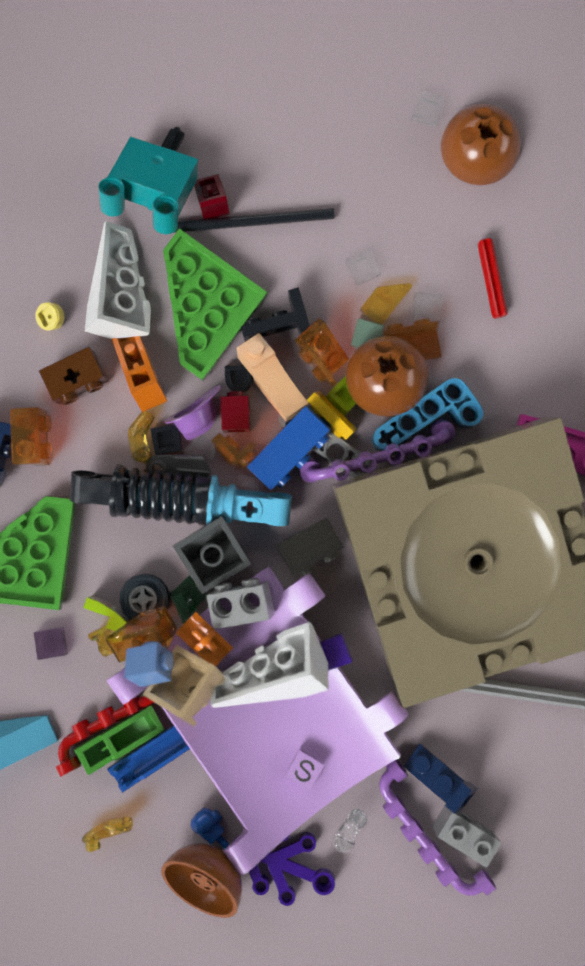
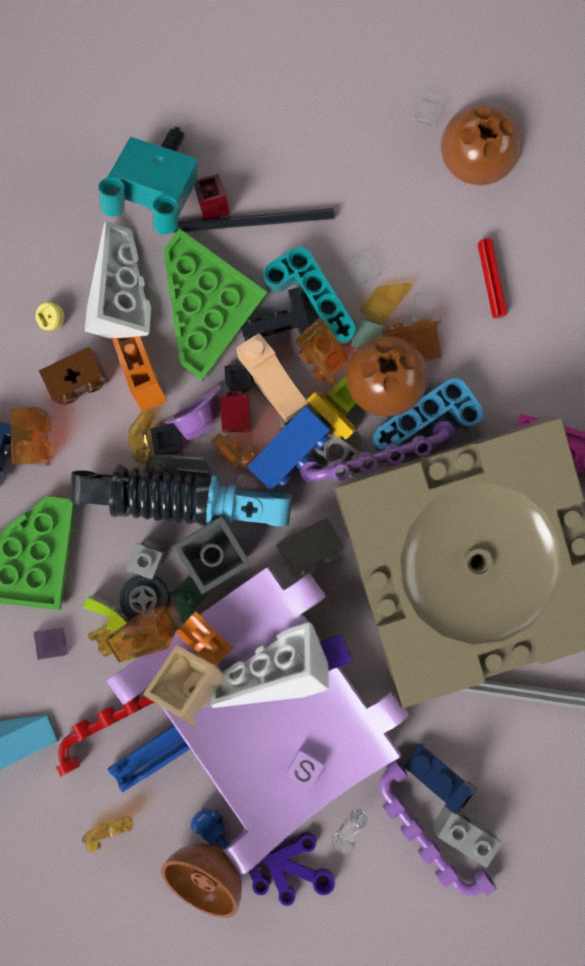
(118, 739): bright green slope -> none
(146, 559): none -> light grey bracket
(149, 664): medium blue brick -> none
(242, 610): light grey brick -> none
(315, 299): none -> teal beam

